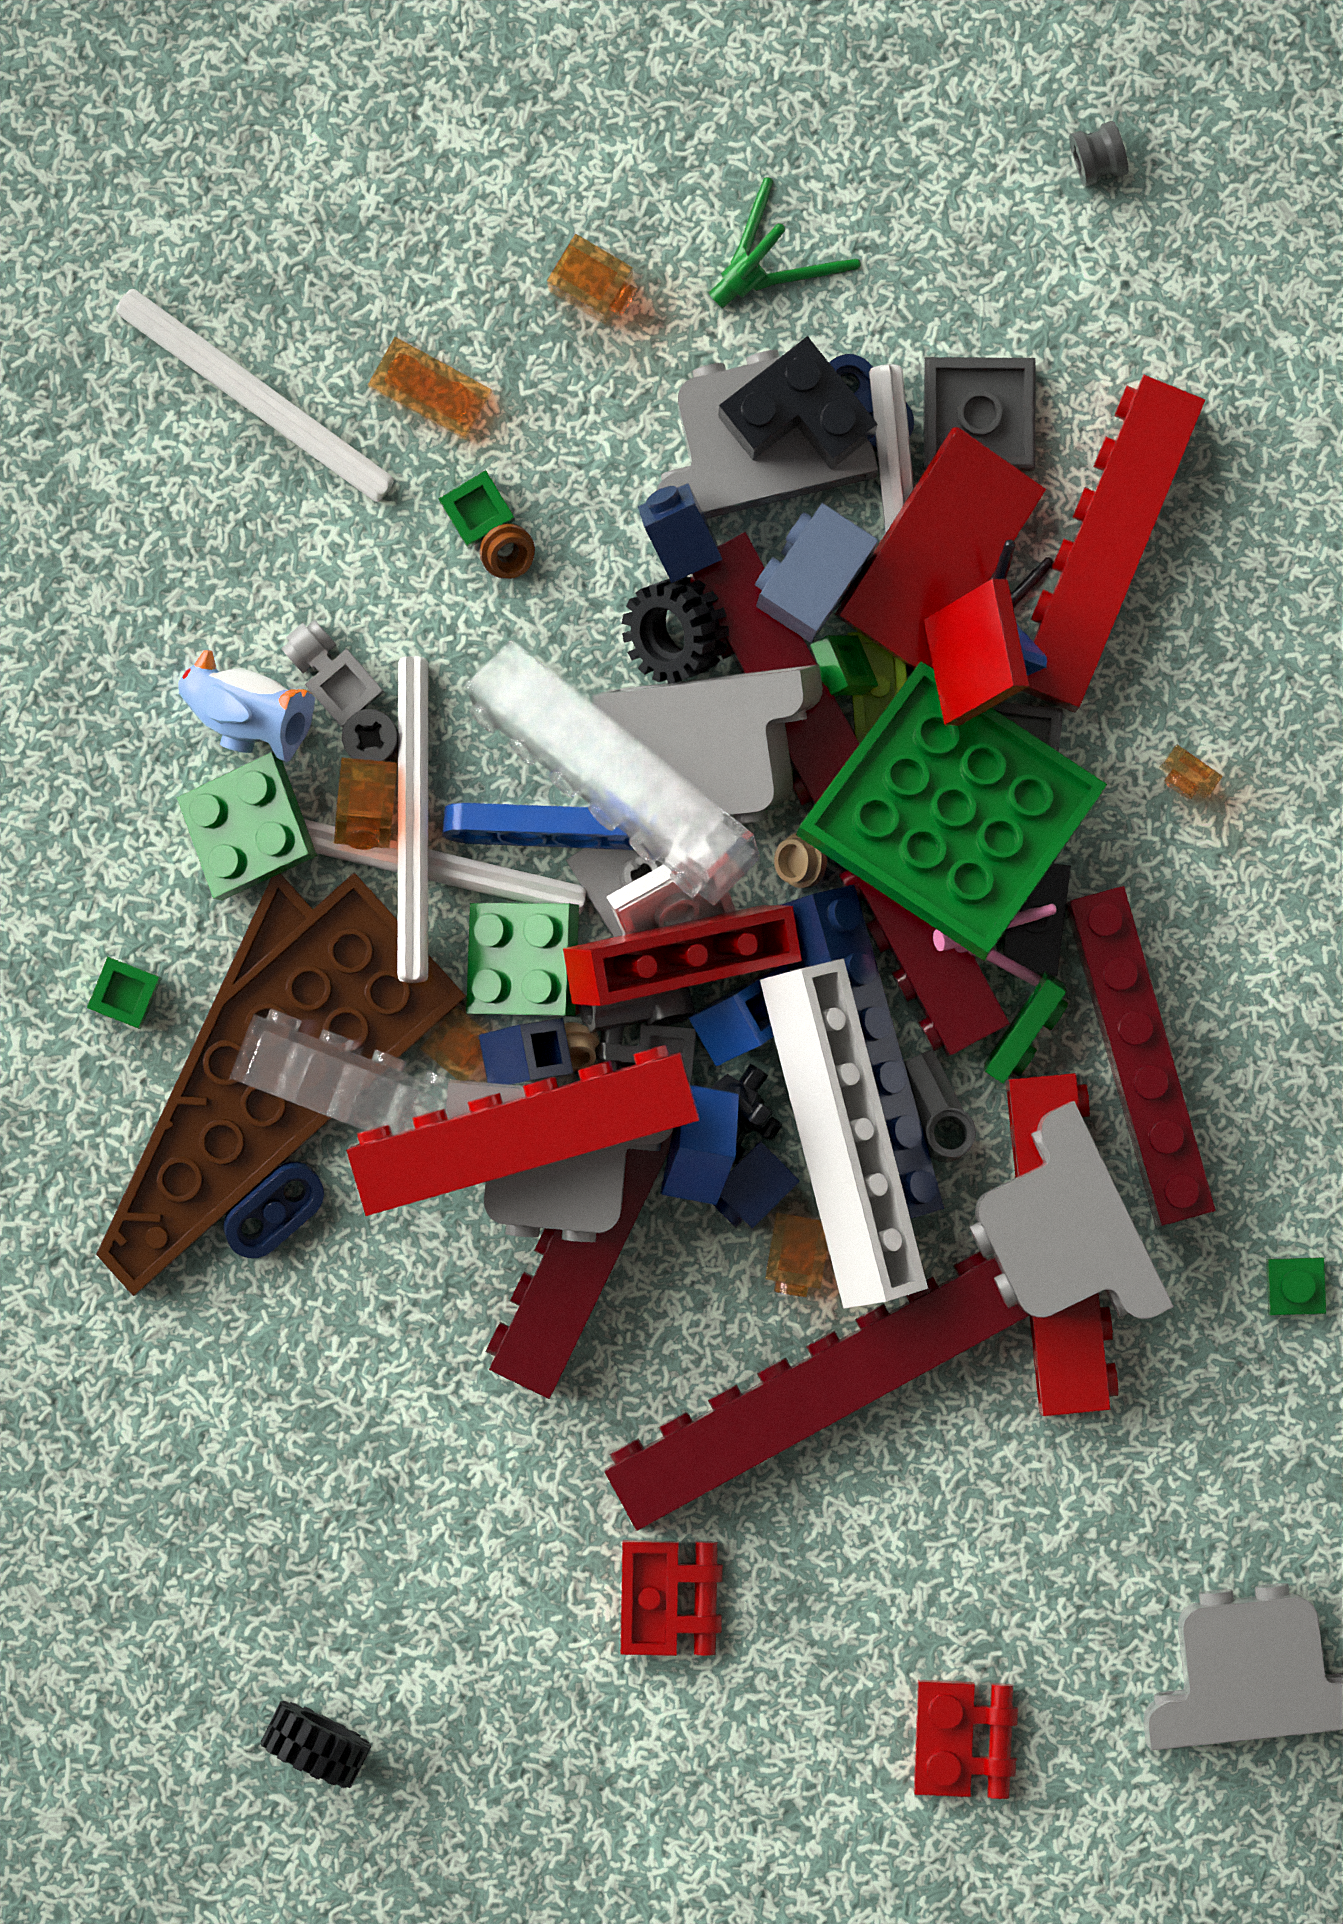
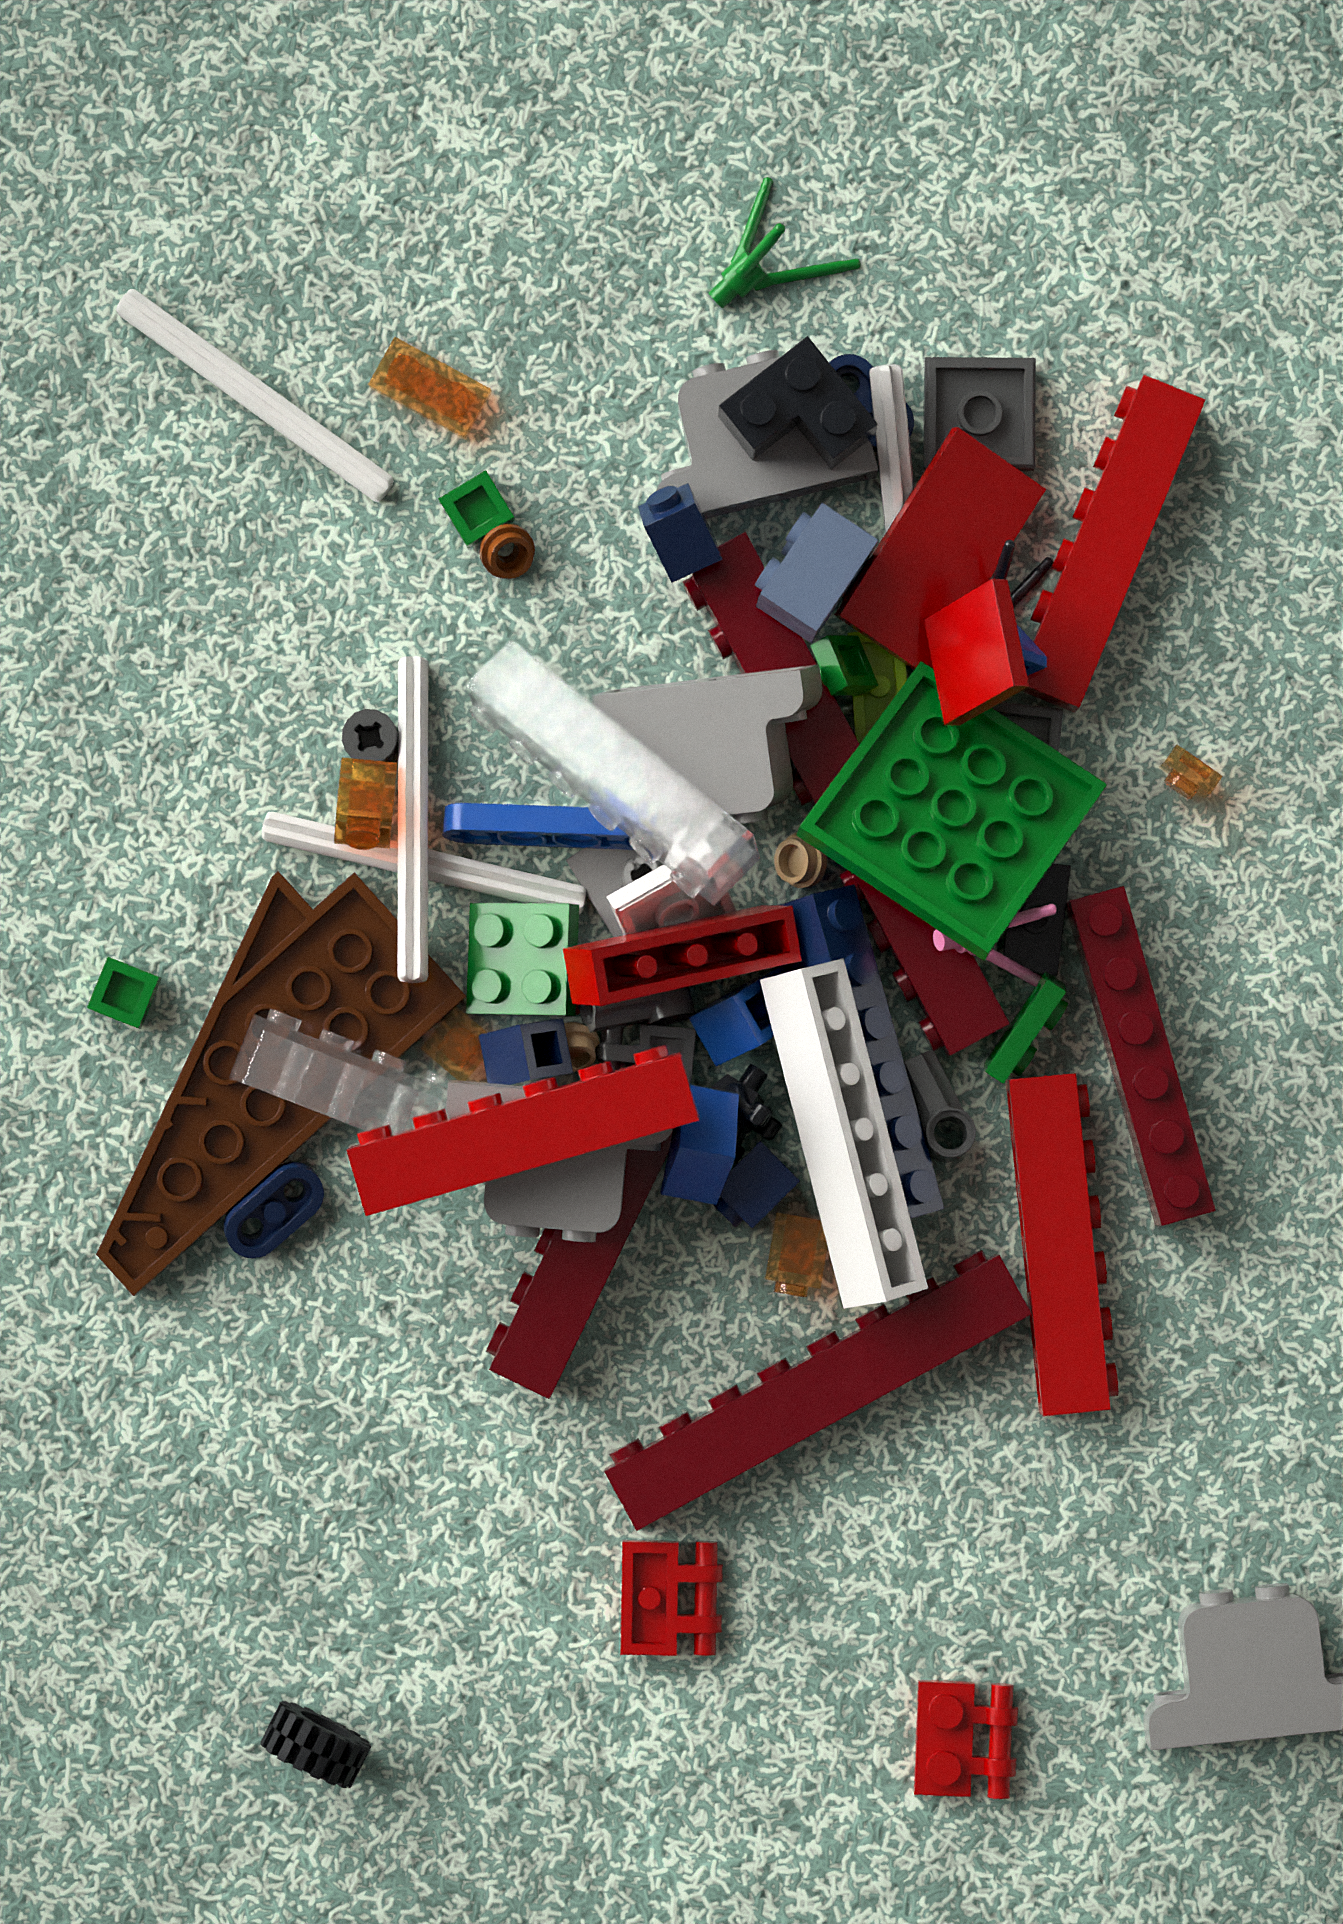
(246, 826): plate -> none
(247, 707): light blue animal -> none
(341, 683): light grey plate -> none
(592, 280): clear orange brick -> none
(653, 640): black tyre -> none
(1066, 1230): light grey brick -> none
(1099, 153): dark grey wheel -> none
(1296, 1286): green plate -> none

